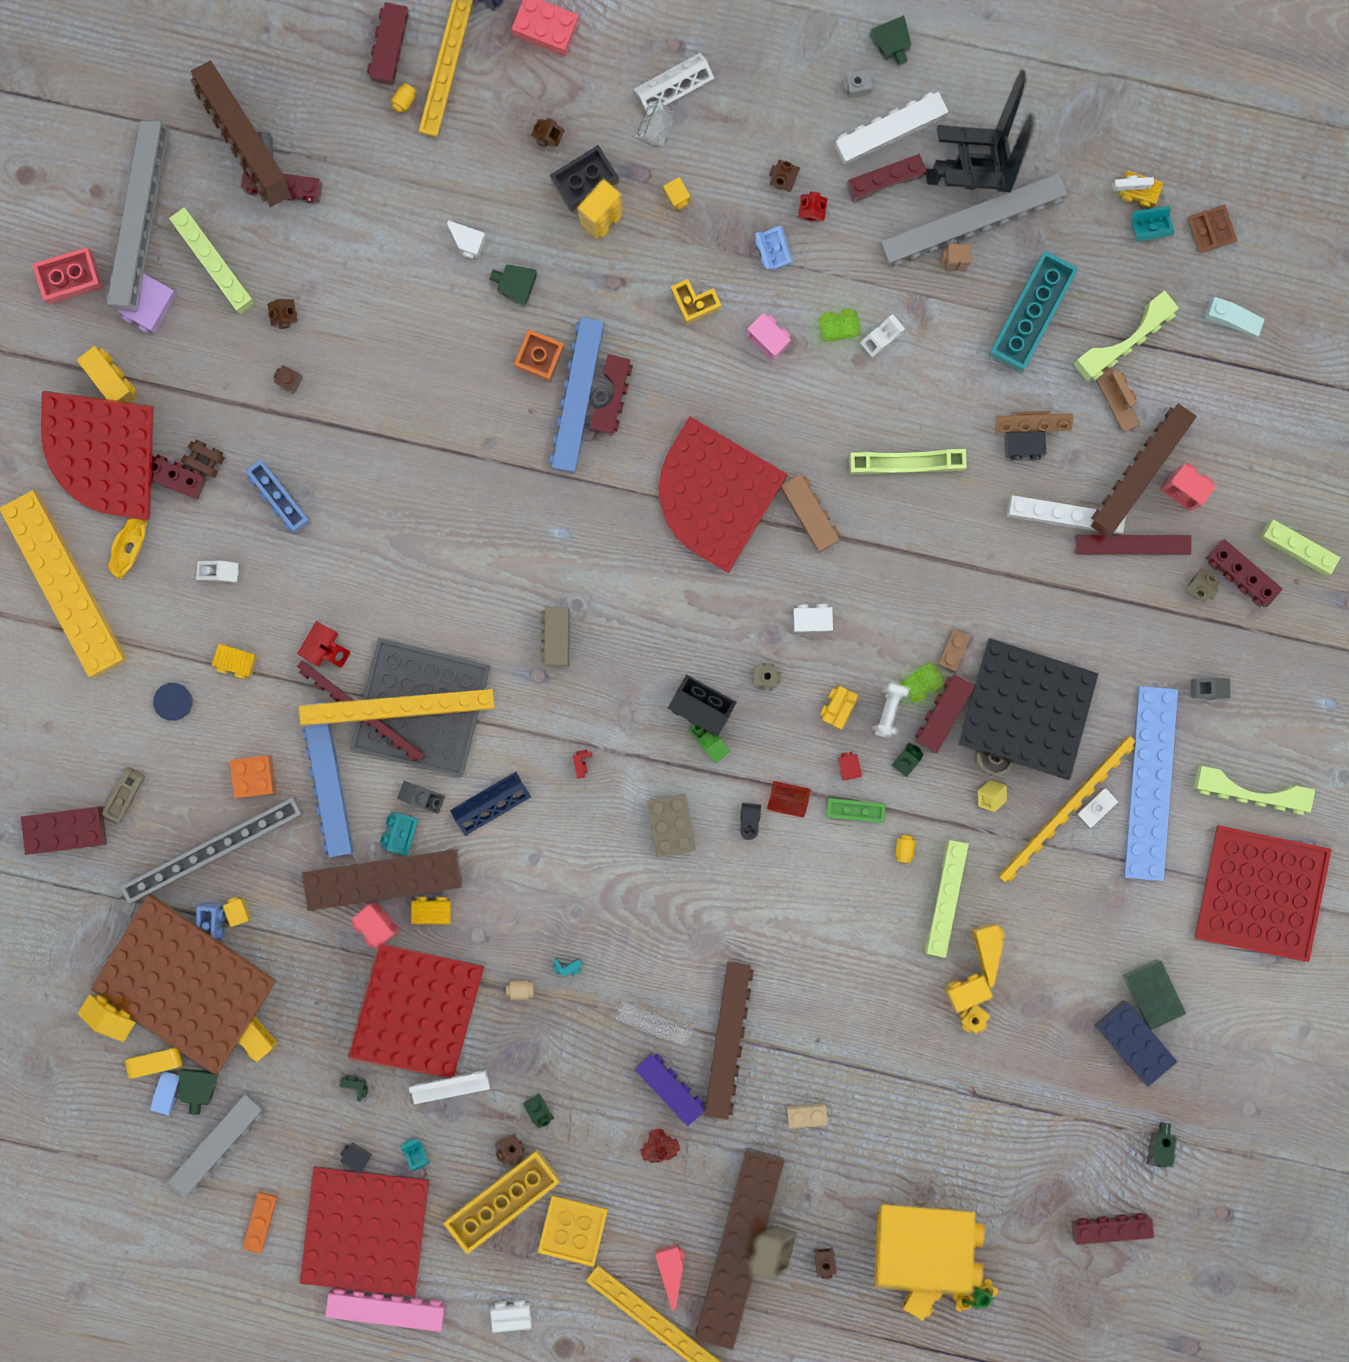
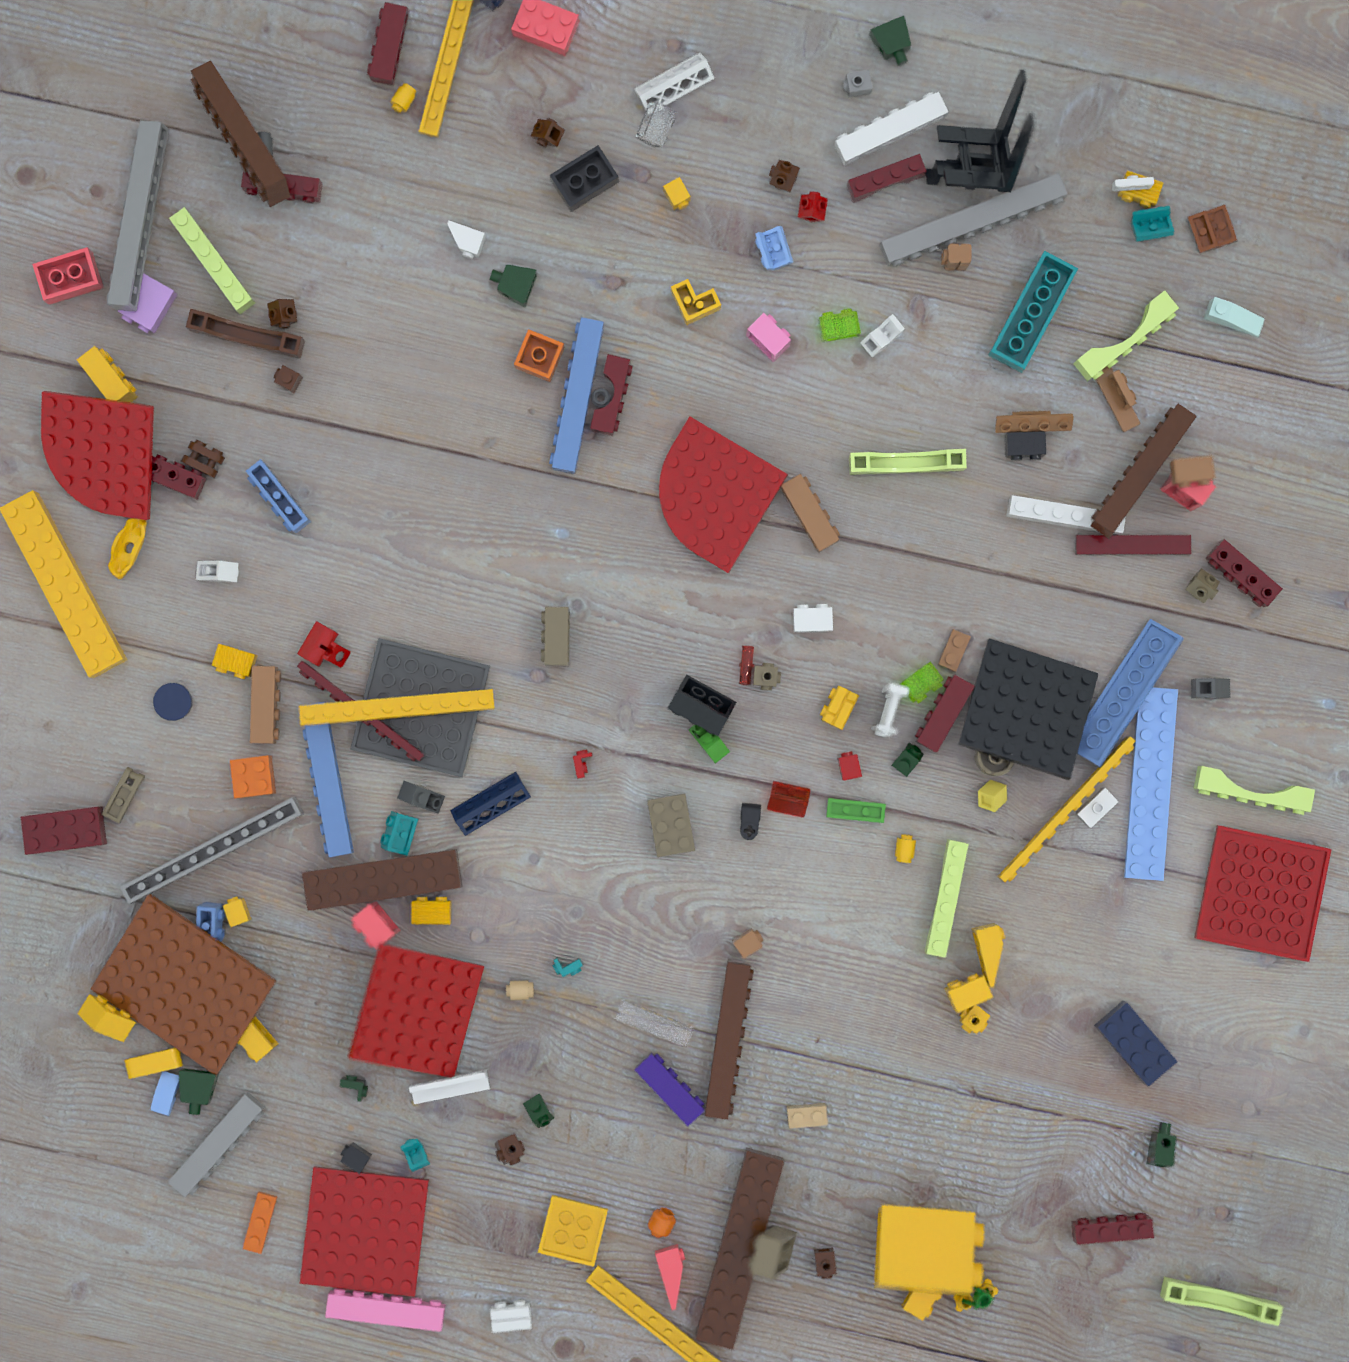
(236, 332): none -> reddish brown arch
(264, 704): none -> medium nougat brick
(502, 1201): yellow brick -> none
(600, 210): yellow brick -> none
(659, 1147): clear red plant -> none
(661, 1222): none -> orange head
(746, 665): none -> clear red pin
(748, 942): none -> medium nougat brick
(1127, 691): none -> medium blue plate
(1154, 994): clear green brick -> none
(1192, 471): none -> medium nougat brick
(1232, 1302): none -> yellowish green arch
(1299, 547): yellowish green brick -> none

